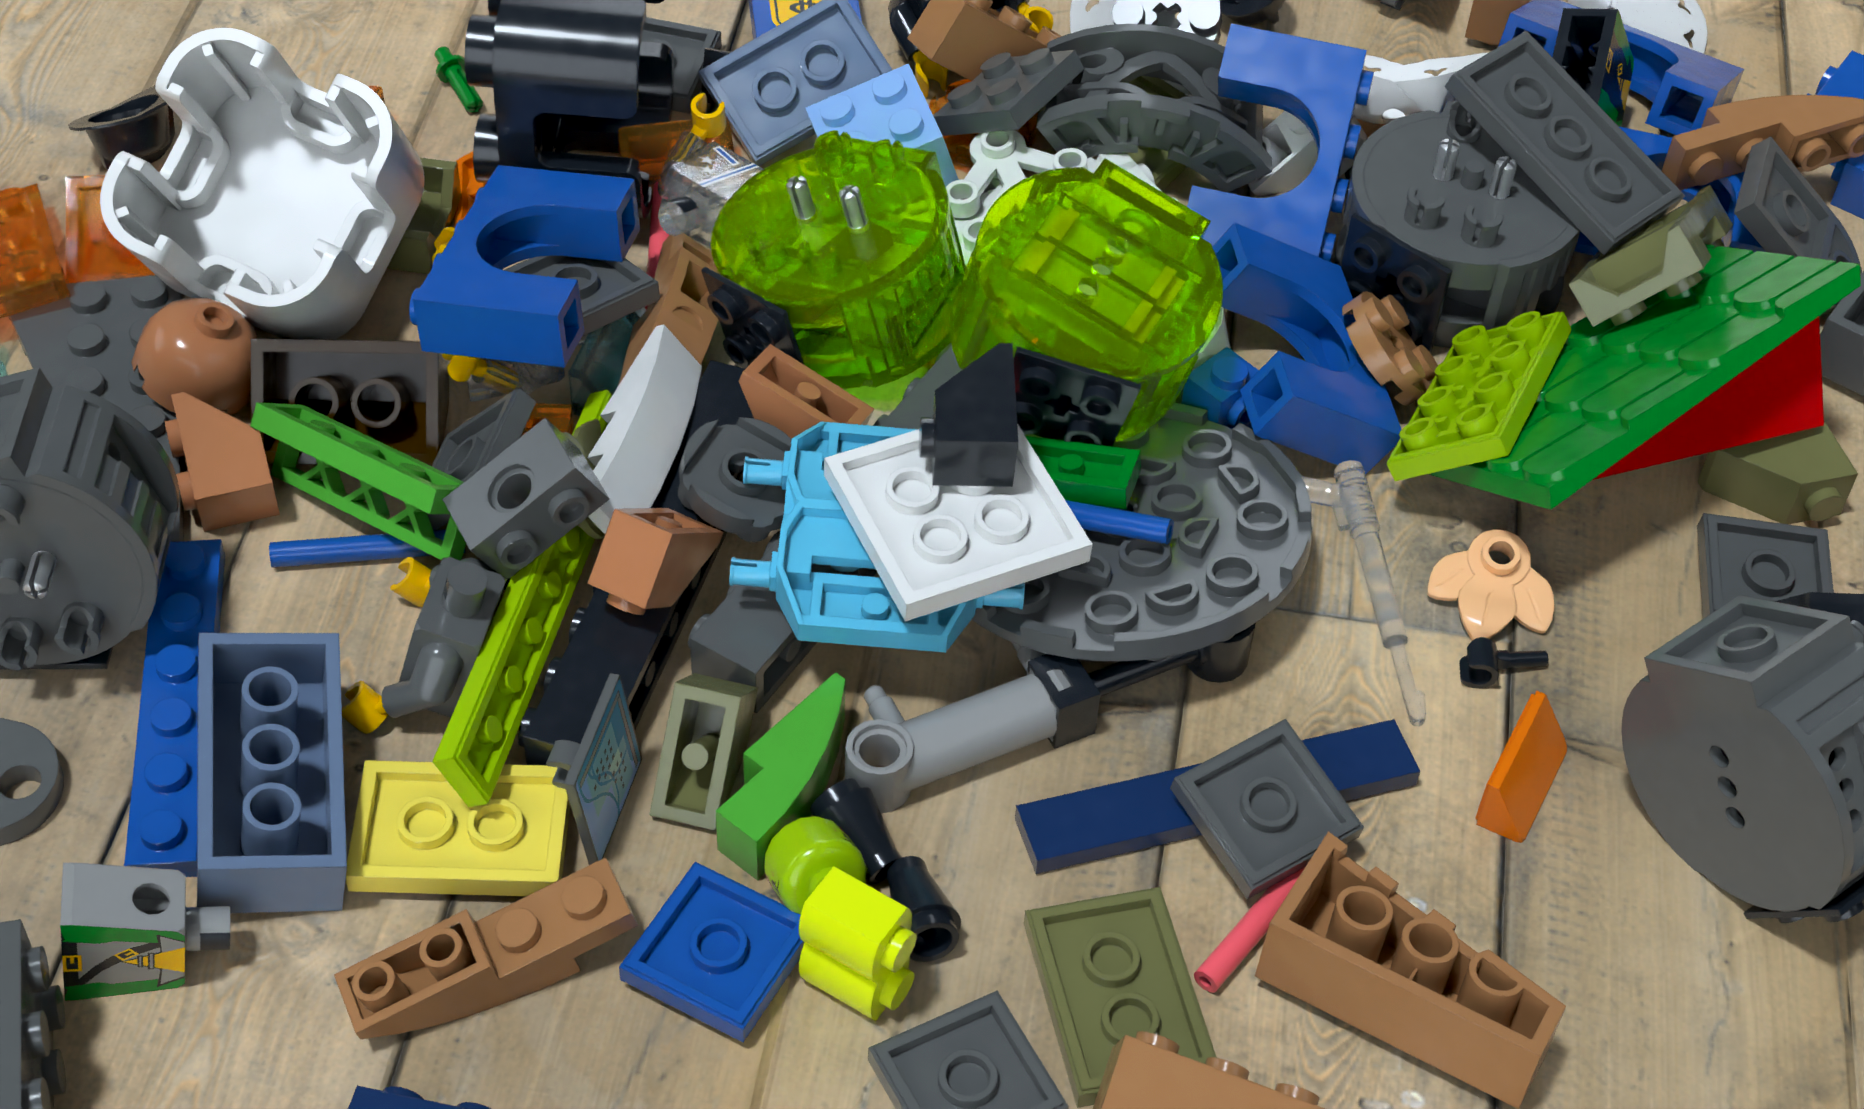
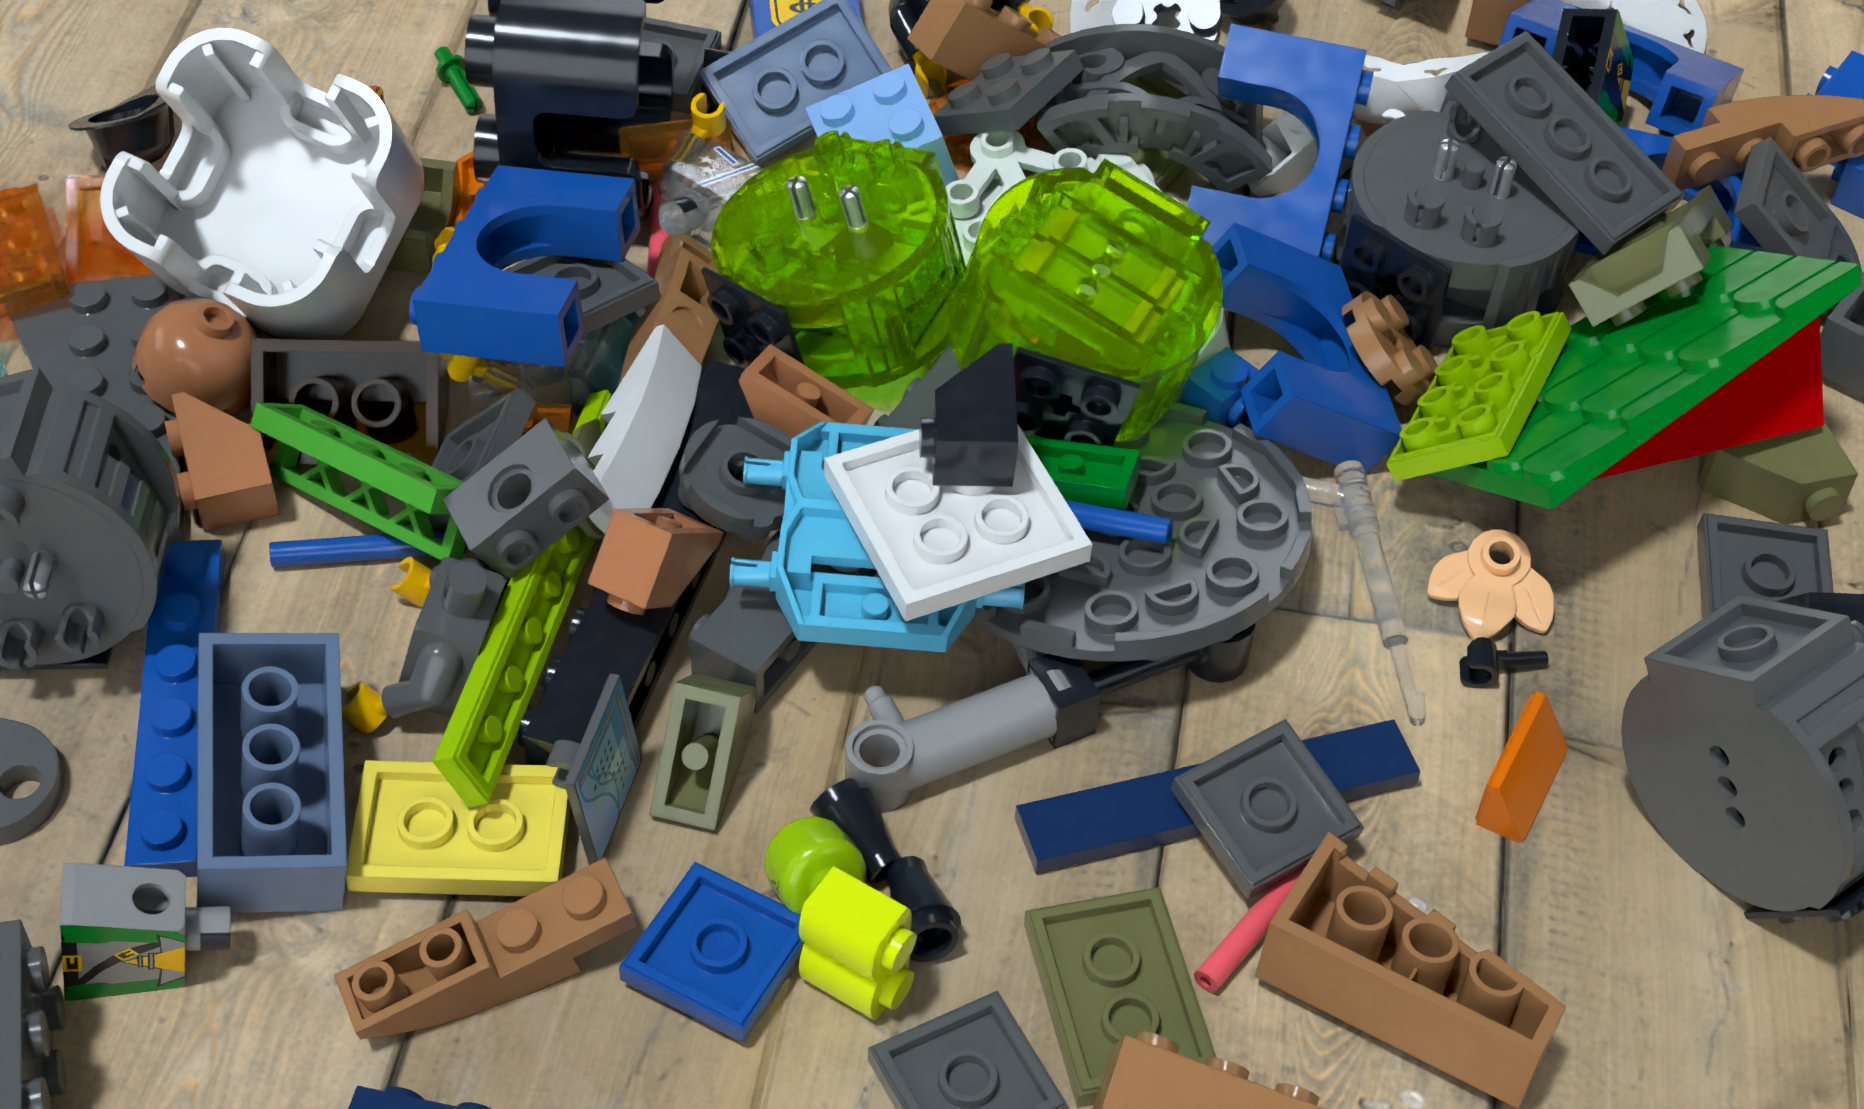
(783, 776): bright green slope -> none

